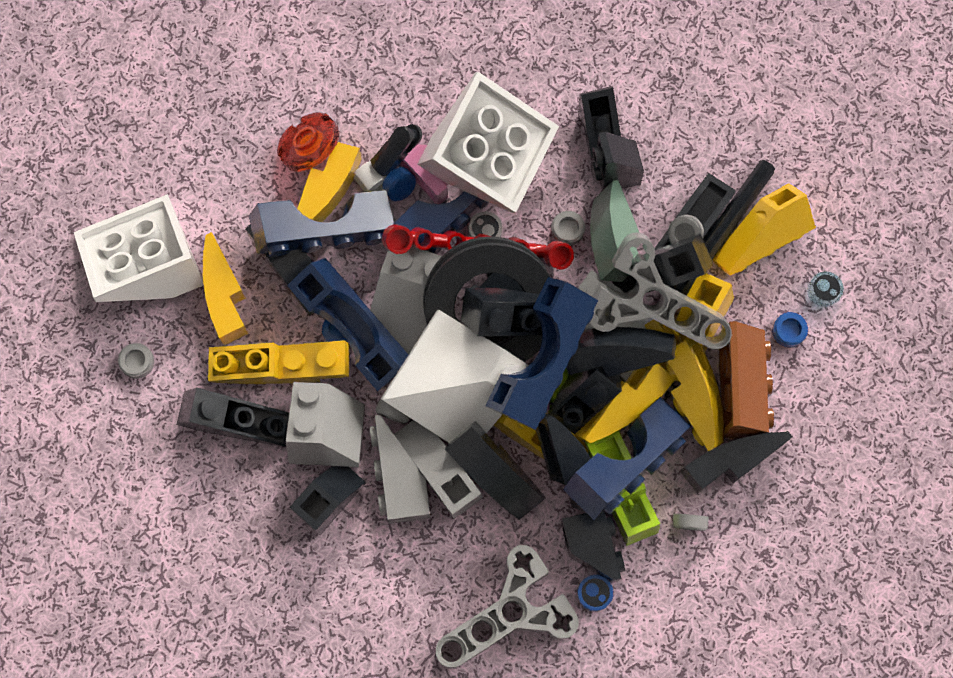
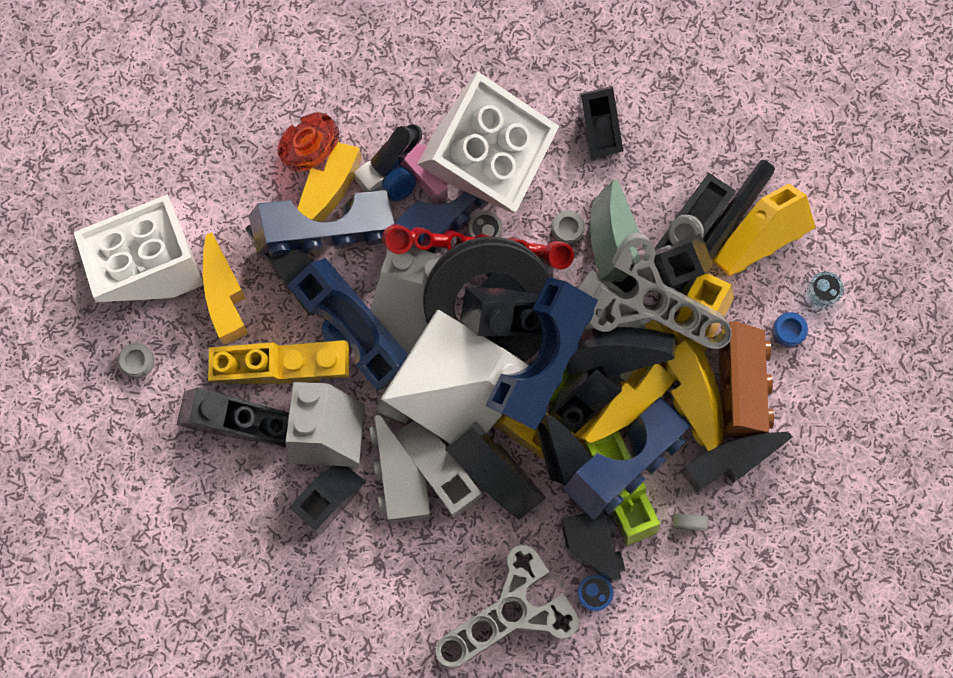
(616, 160): black slope -> none

